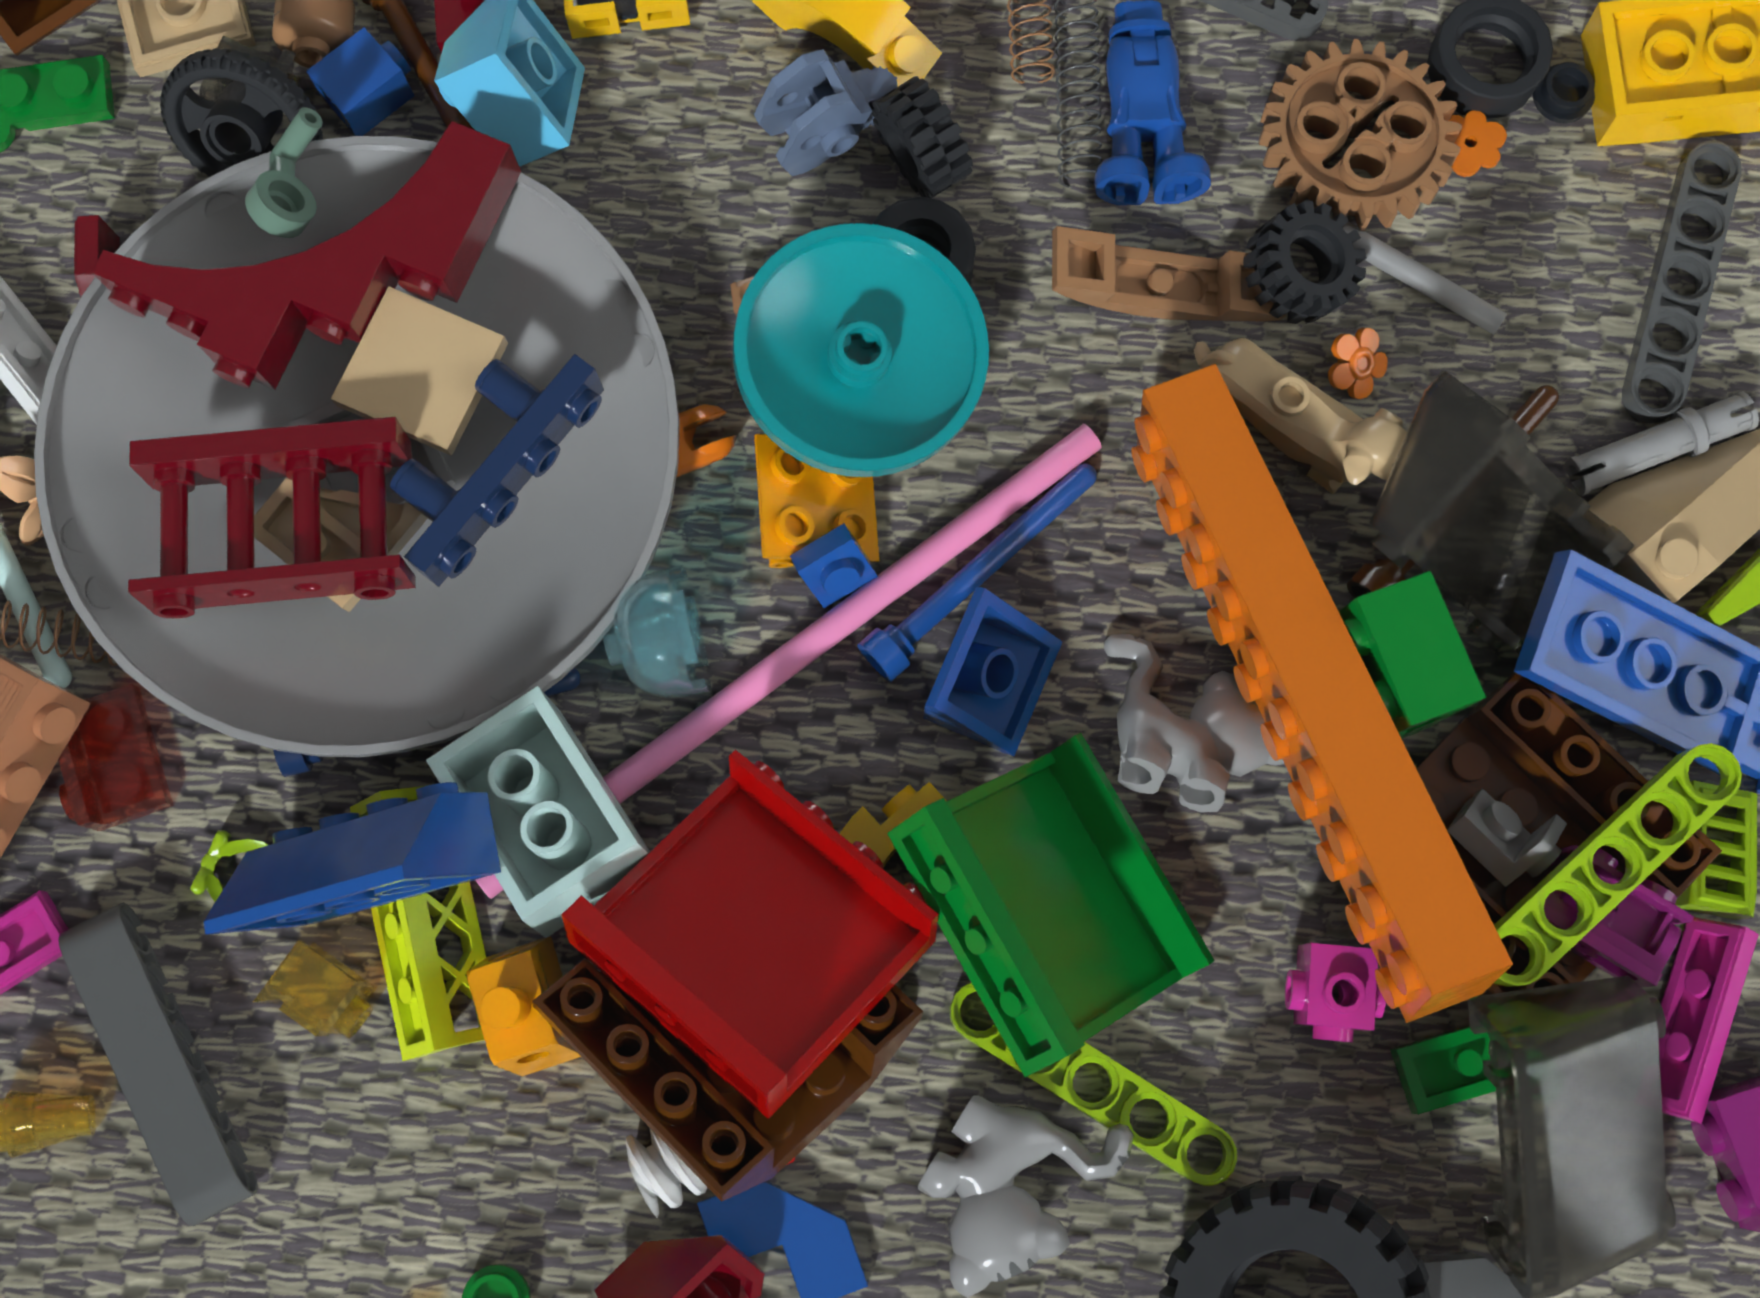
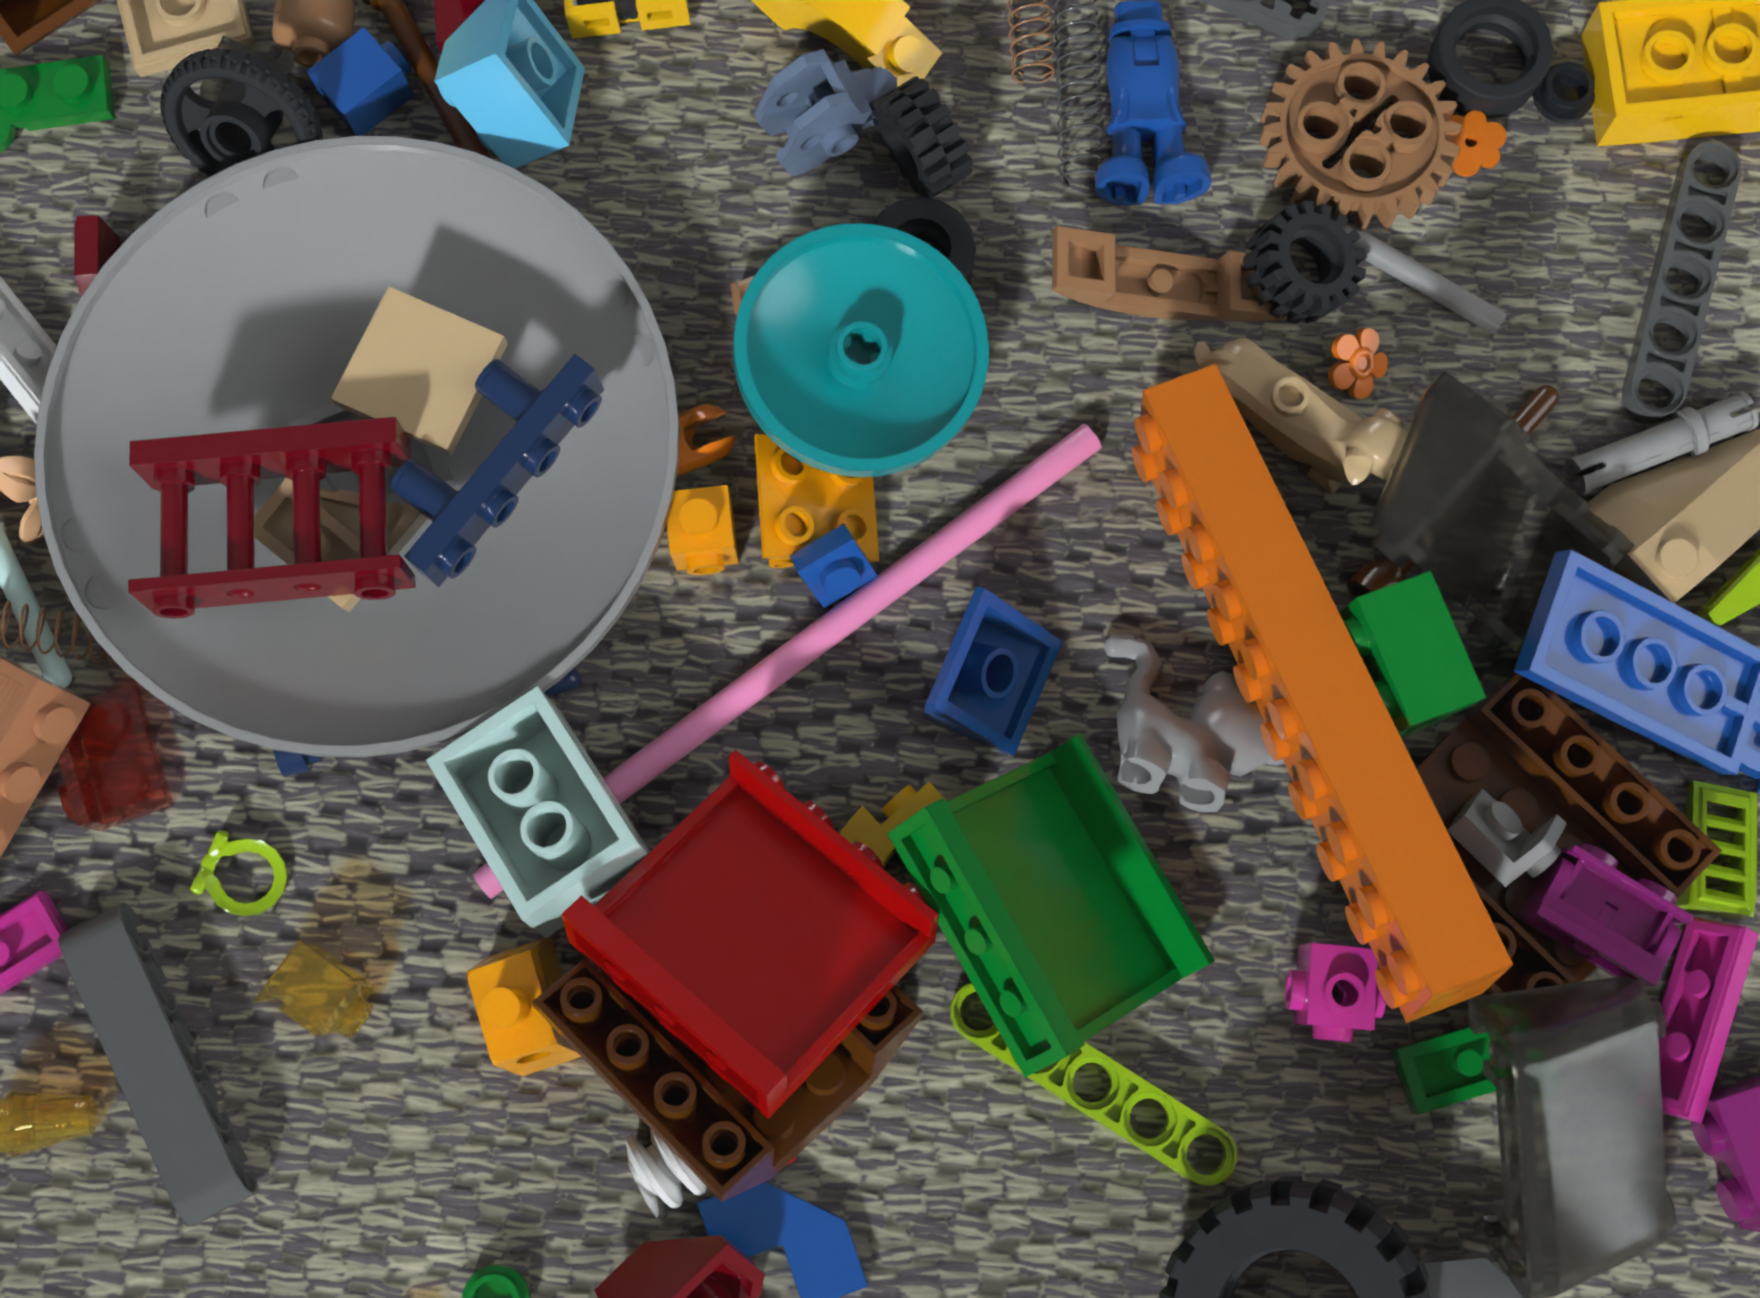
(258, 313): dark red arch -> none
(277, 198): sand green plate -> none
(360, 861): blue slope -> none
(412, 961): neon yellow fence -> none
(659, 636): clear light blue cylinder -> none
(702, 530): none -> light orange brick
(890, 648): blue piece -> none
(997, 1224): light grey animal -> none
(1639, 849): lime beam -> none

